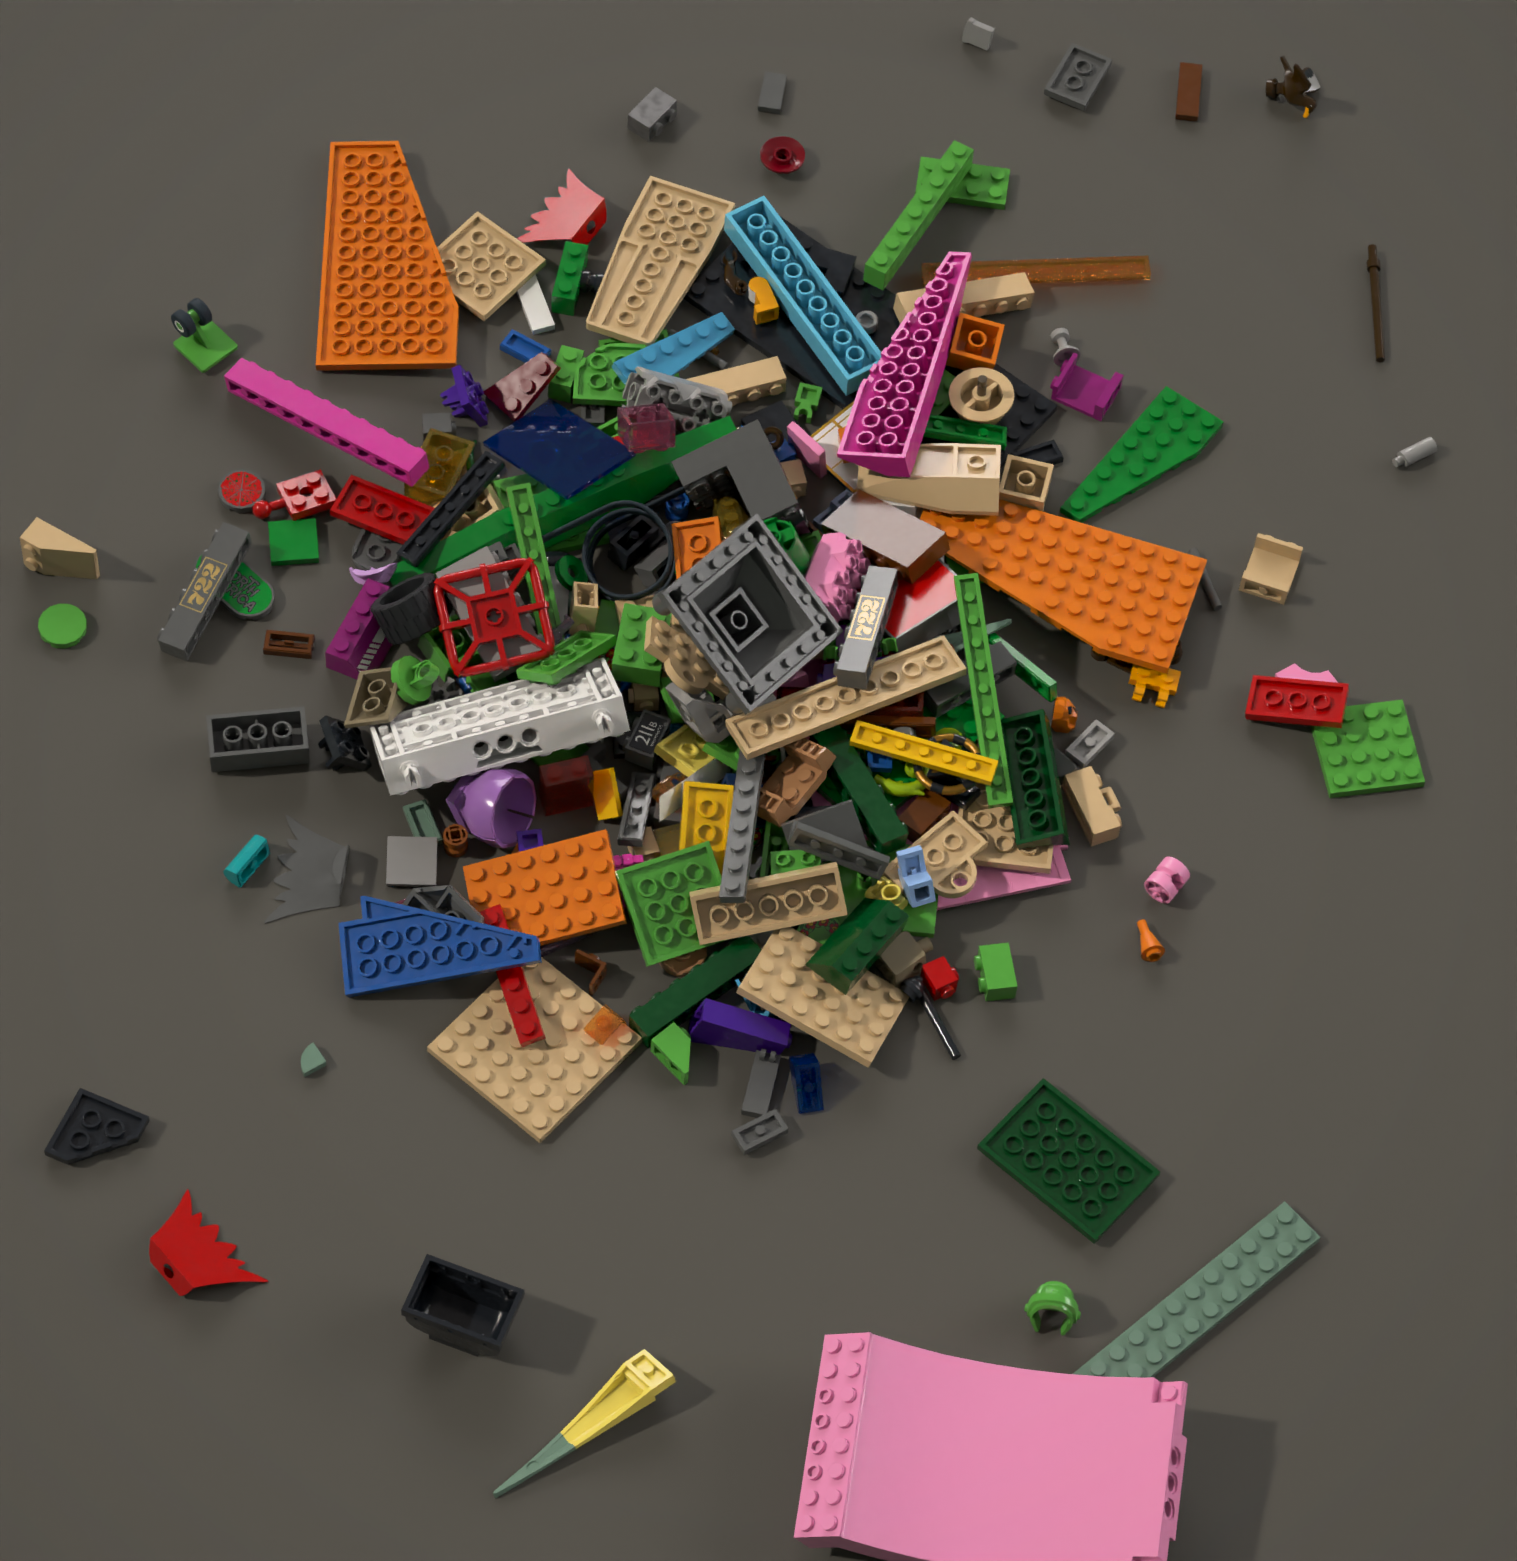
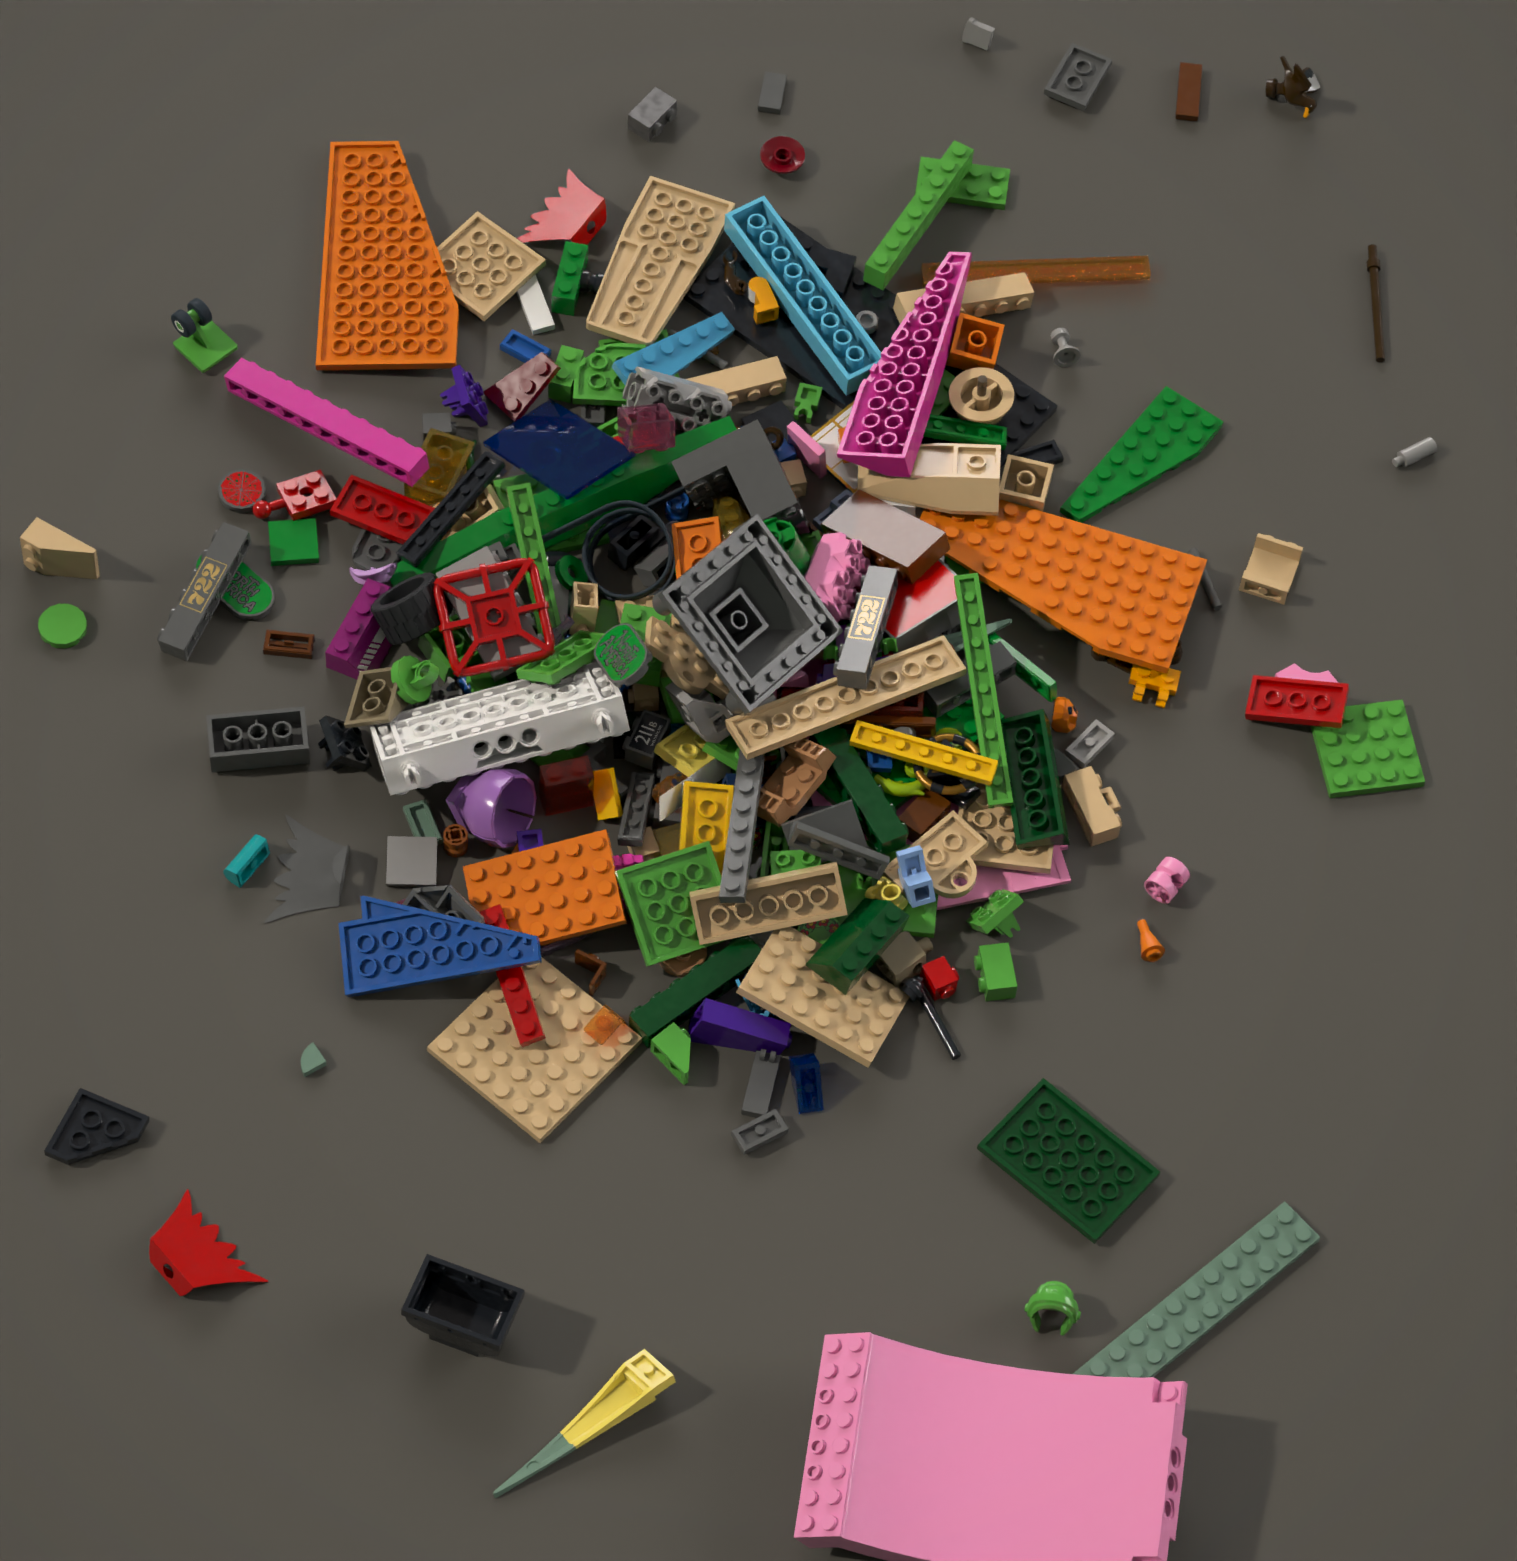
(623, 655): none -> tile
(997, 913): none -> bright green plate
(1084, 389): magenta panel -> none

